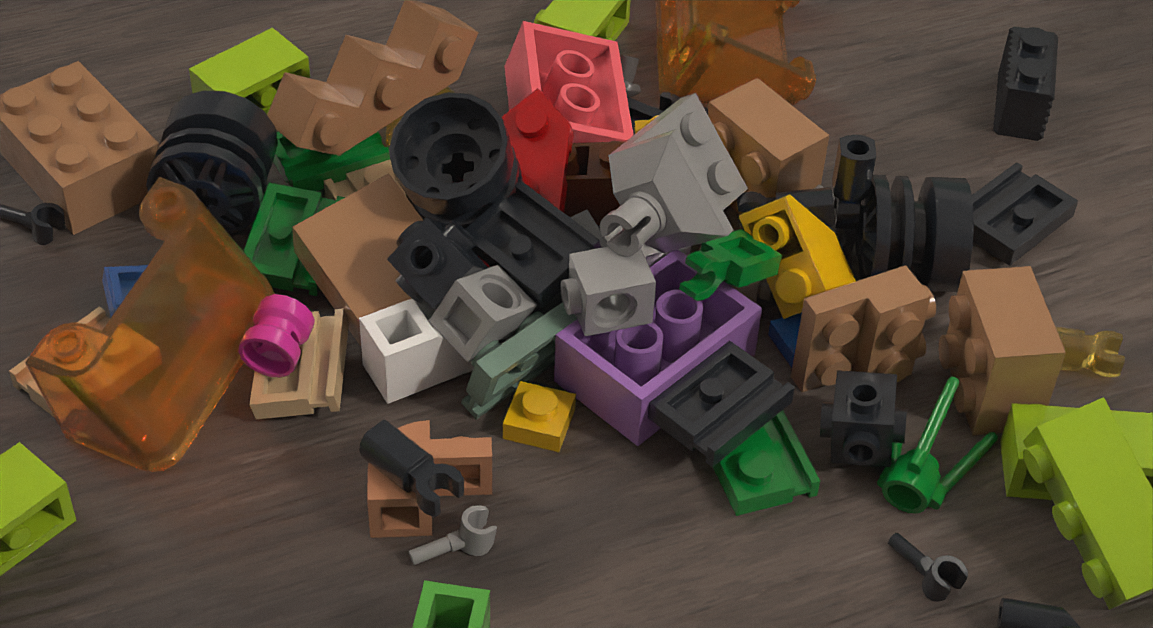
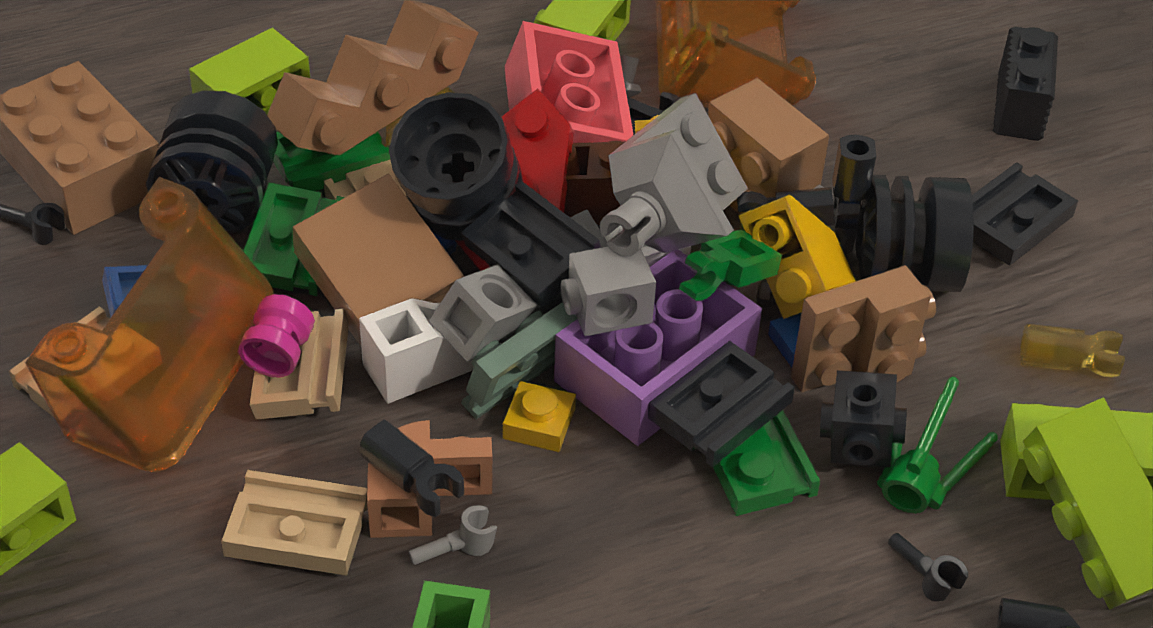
(295, 522): none -> tan plate
(433, 258): black brick -> none
(1000, 345): medium nougat brick -> none

